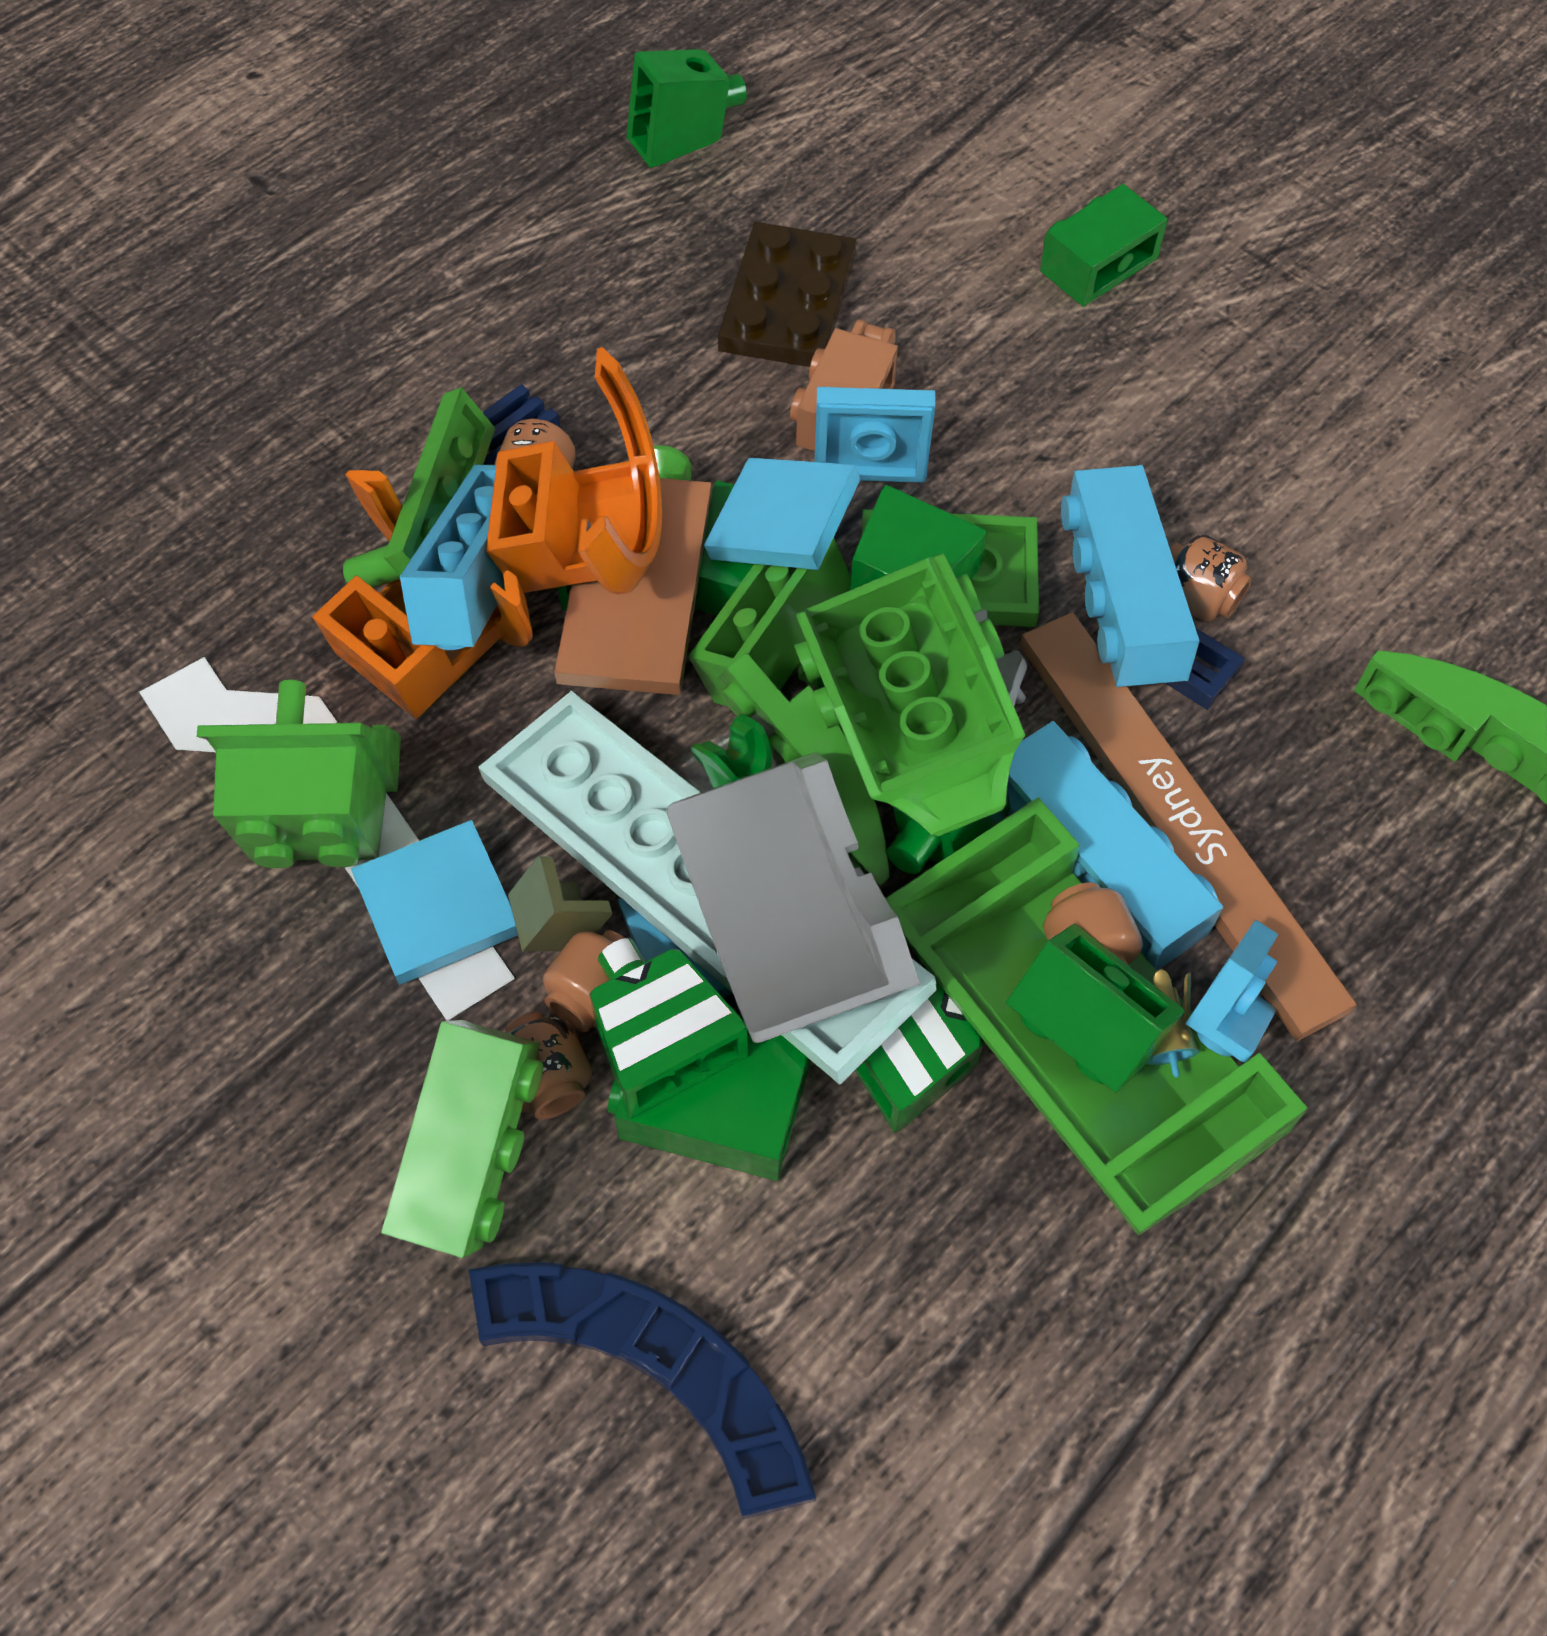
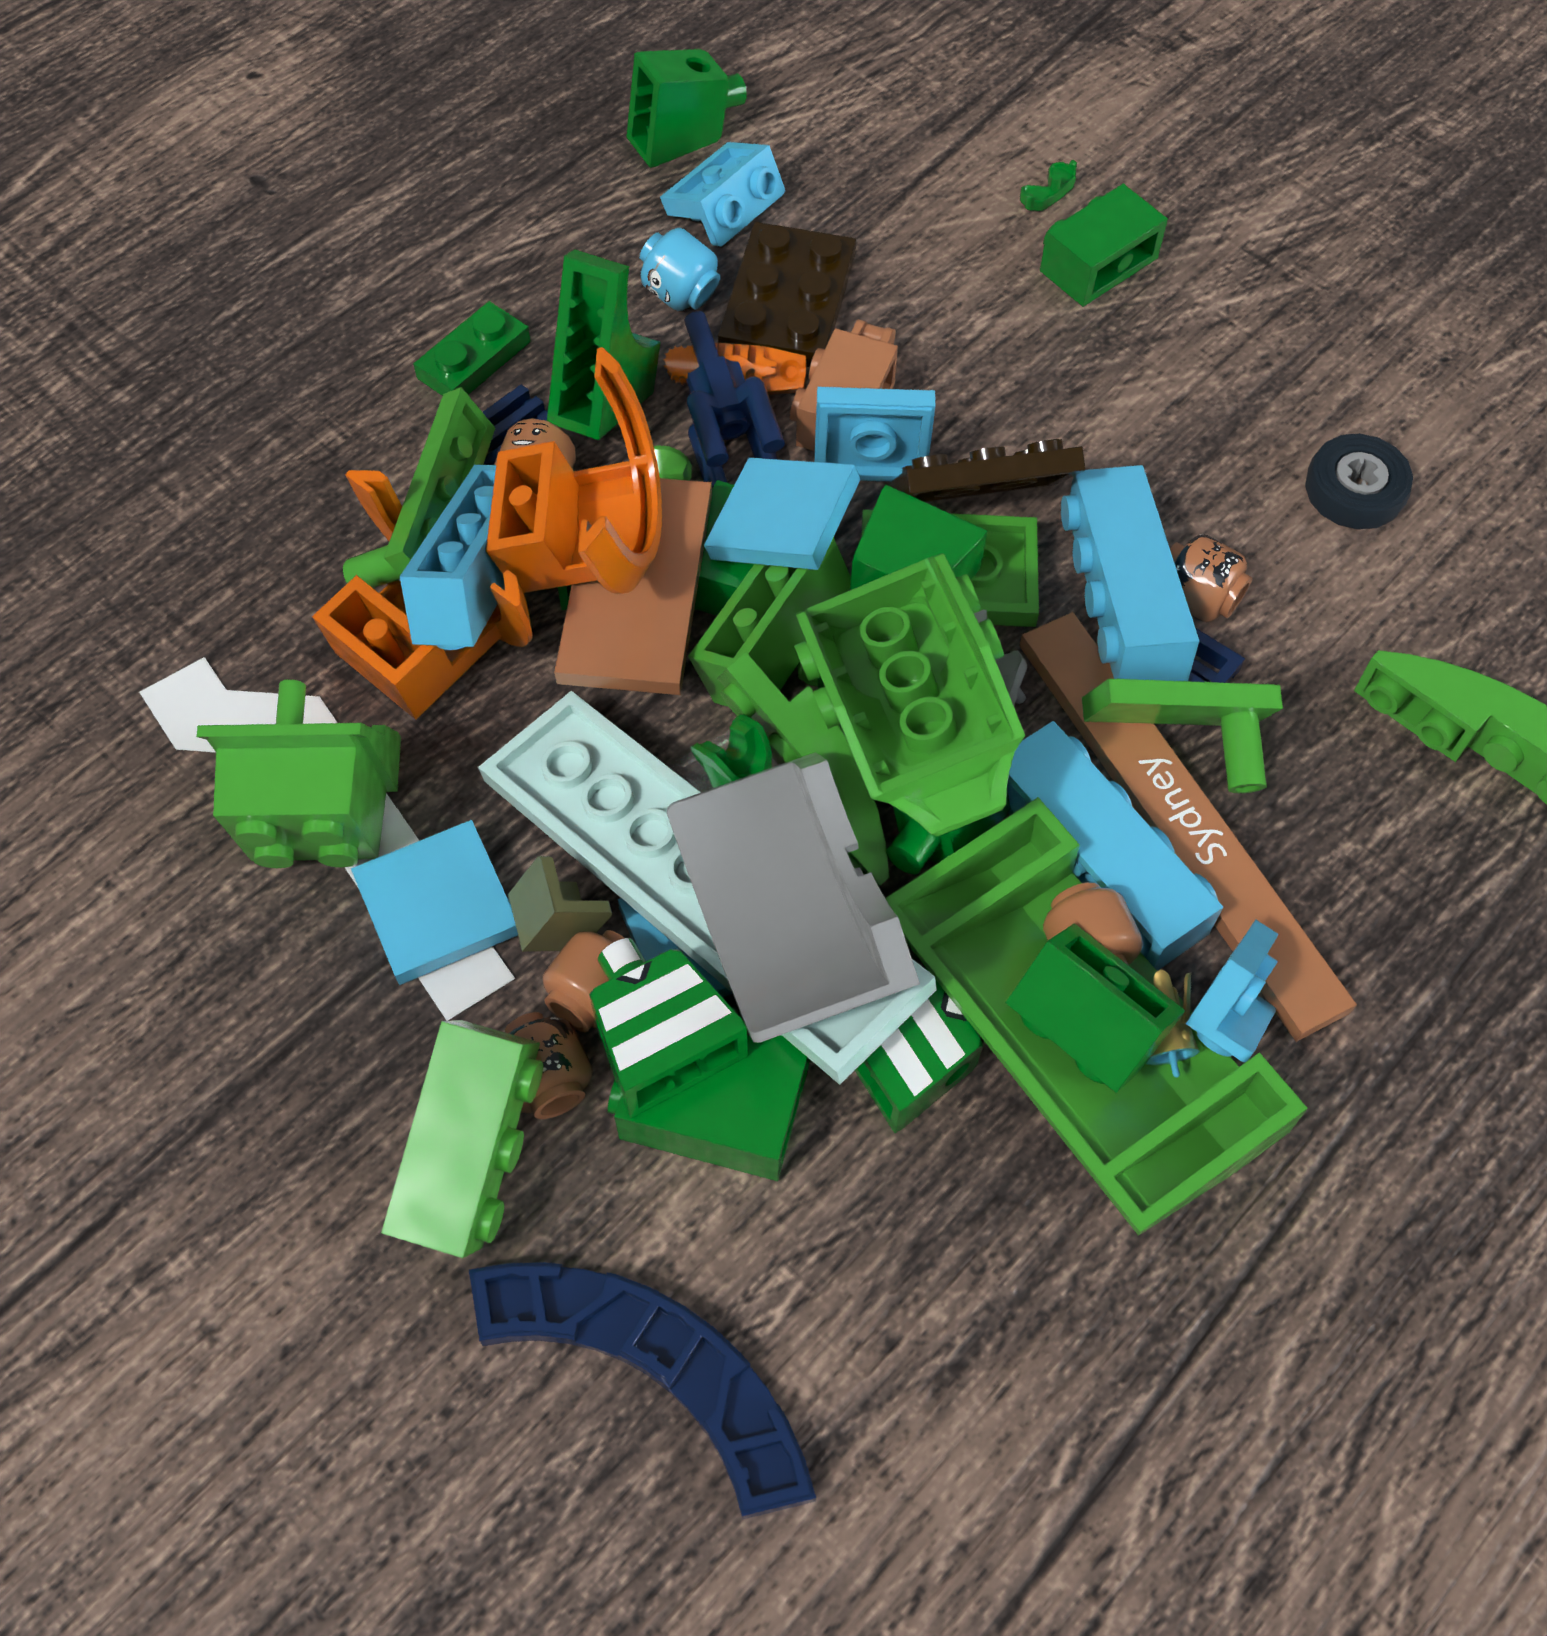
(472, 351): none -> green plate
(593, 317): none -> green arch
(679, 269): none -> medium azure head
(725, 406): none -> dark blue plant
(727, 190): none -> medium azure bracket
(778, 369): none -> orange hinge
(990, 471): none -> dark brown plate
(1060, 179): none -> green piece
(1229, 705): none -> bright green piece
(1354, 504): none -> black bush

